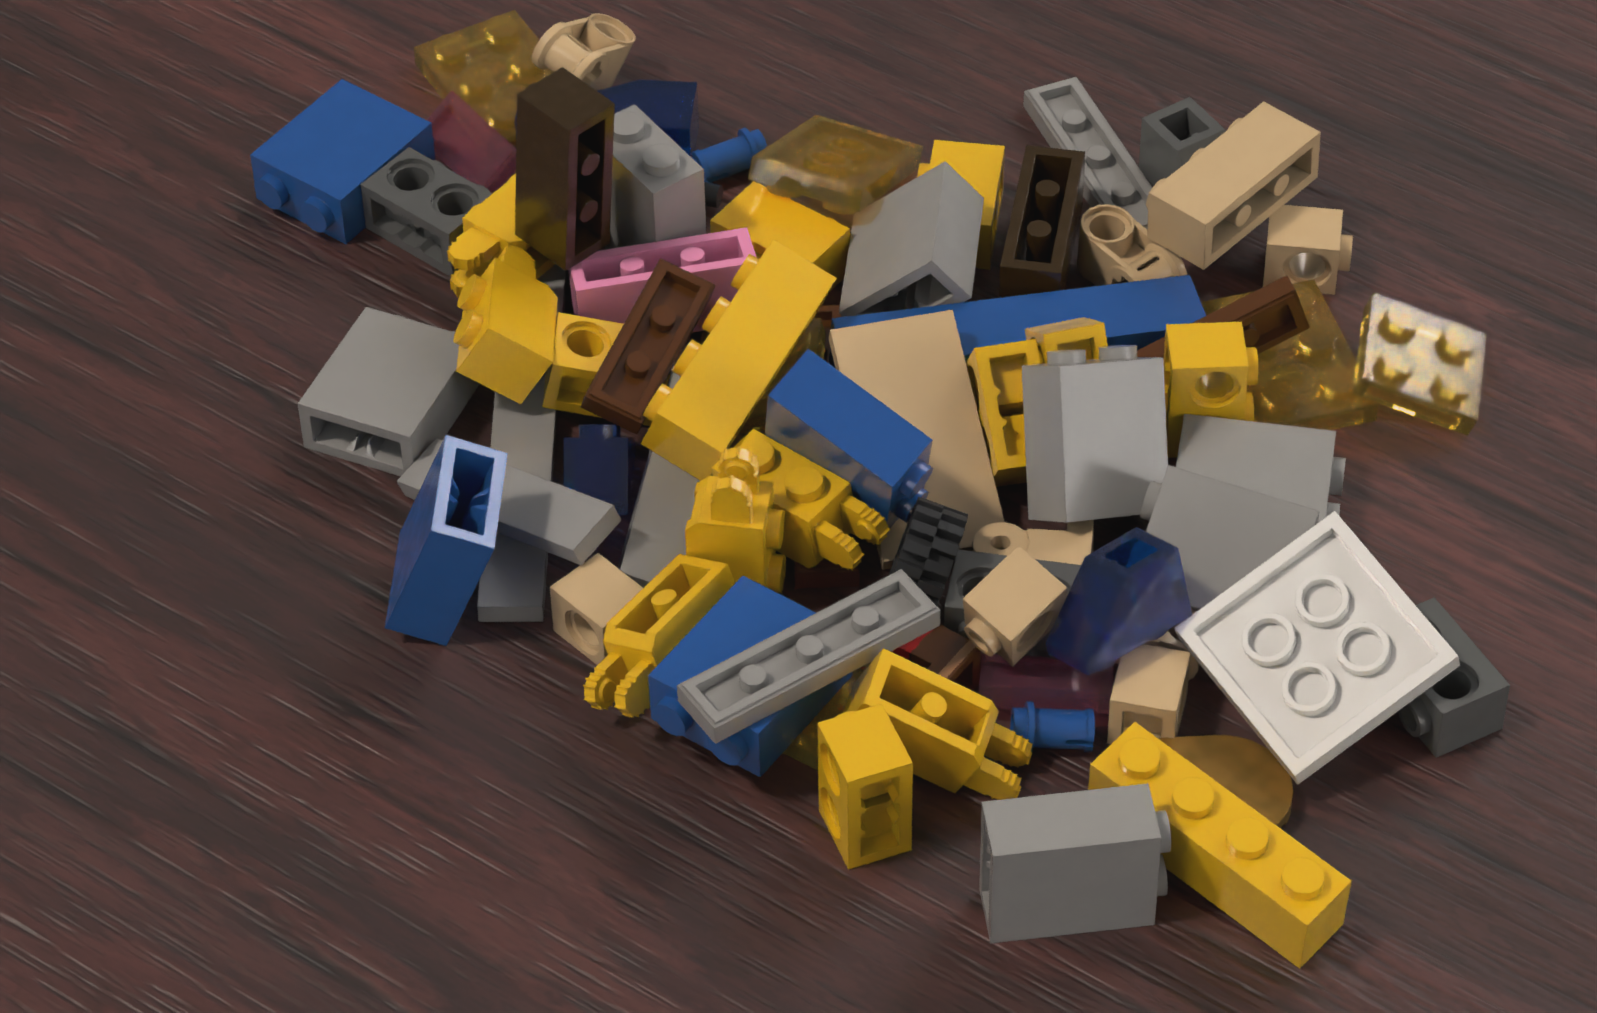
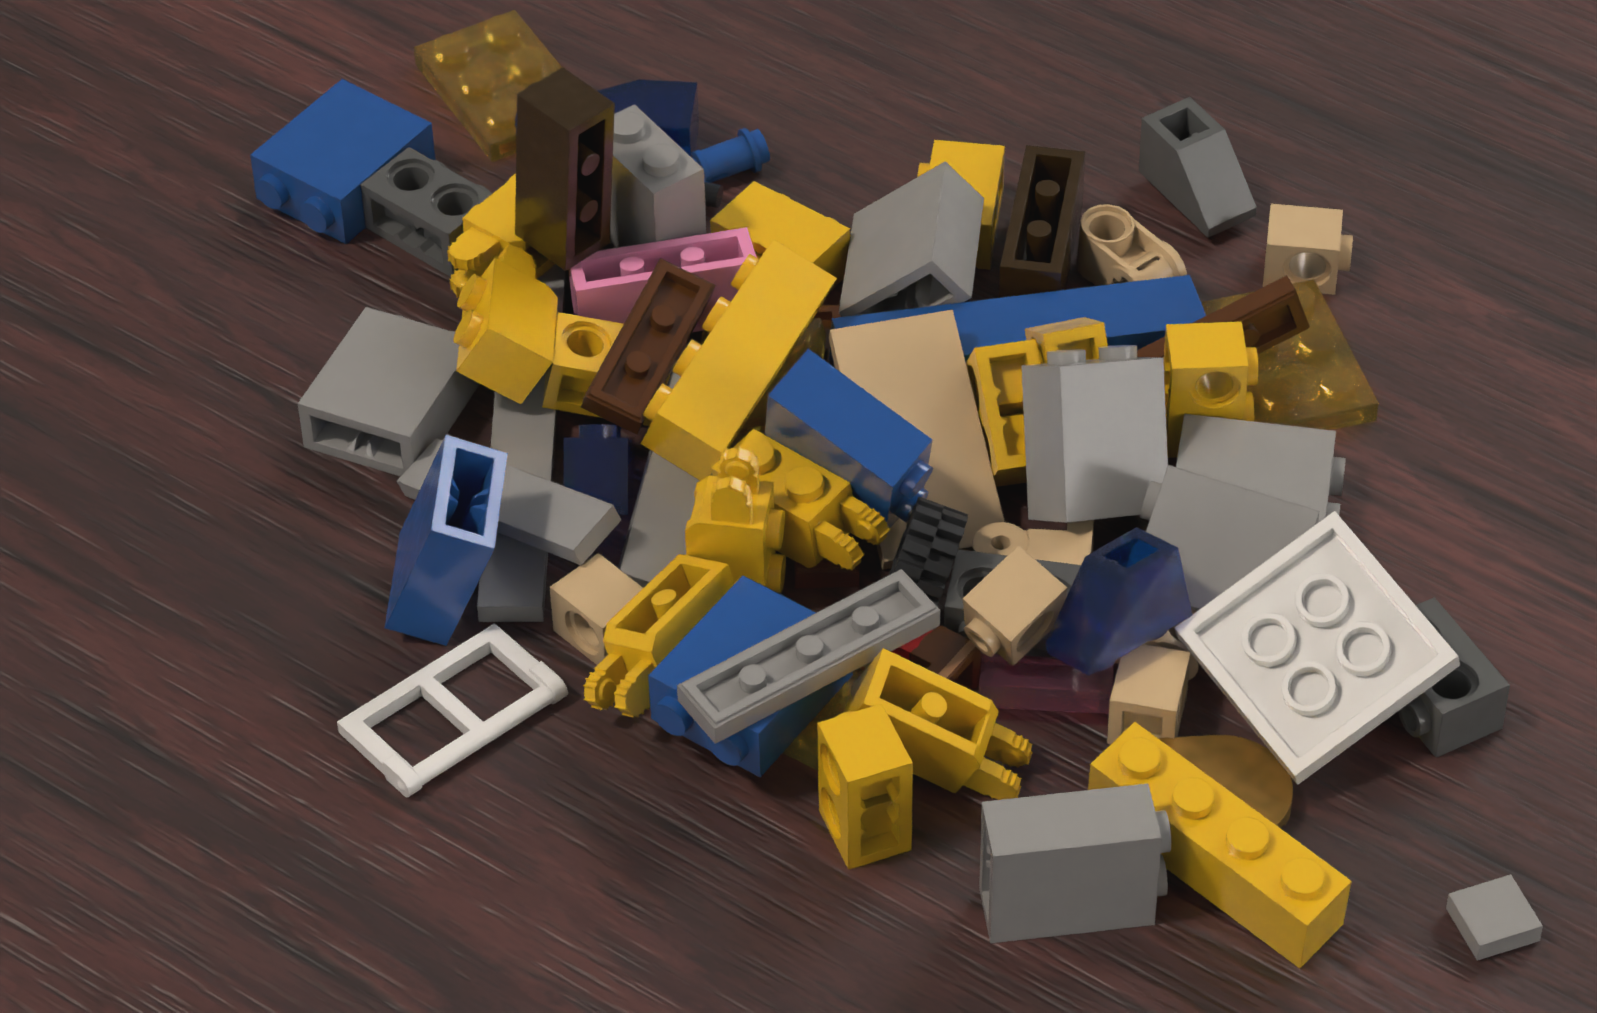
(427, 682): none -> white window
(471, 144): clear pink tile -> none
(587, 48): tan piece -> none
(834, 164): clear yellow plate -> none
(1054, 727): blue pin -> none
(1074, 122): light grey tile -> none
(1233, 185): tan brick -> none
(1420, 364): clear yellow plate -> none
(1494, 917): none -> light grey tile

